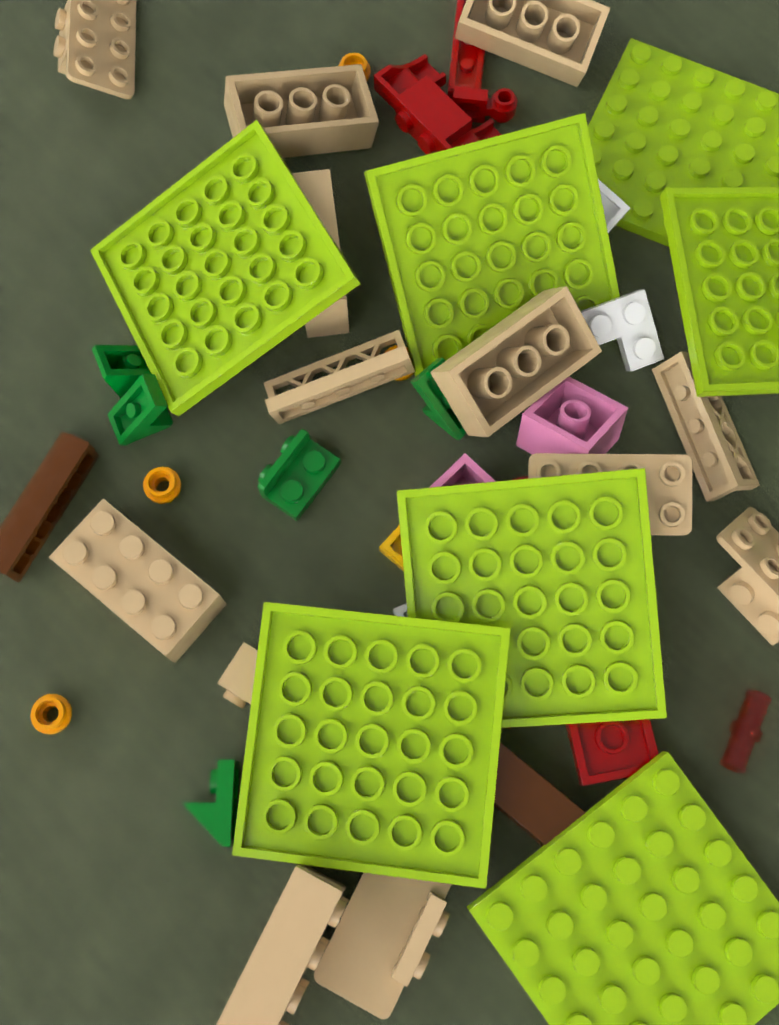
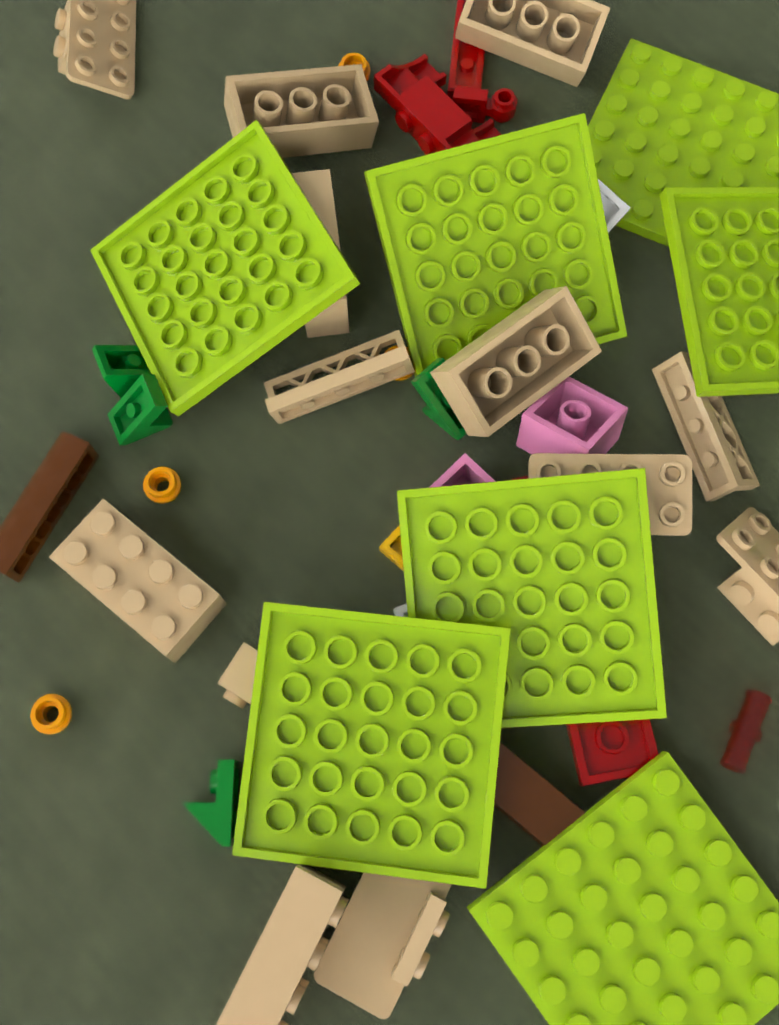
(297, 474): green bracket -> none
(632, 325): white plate -> none

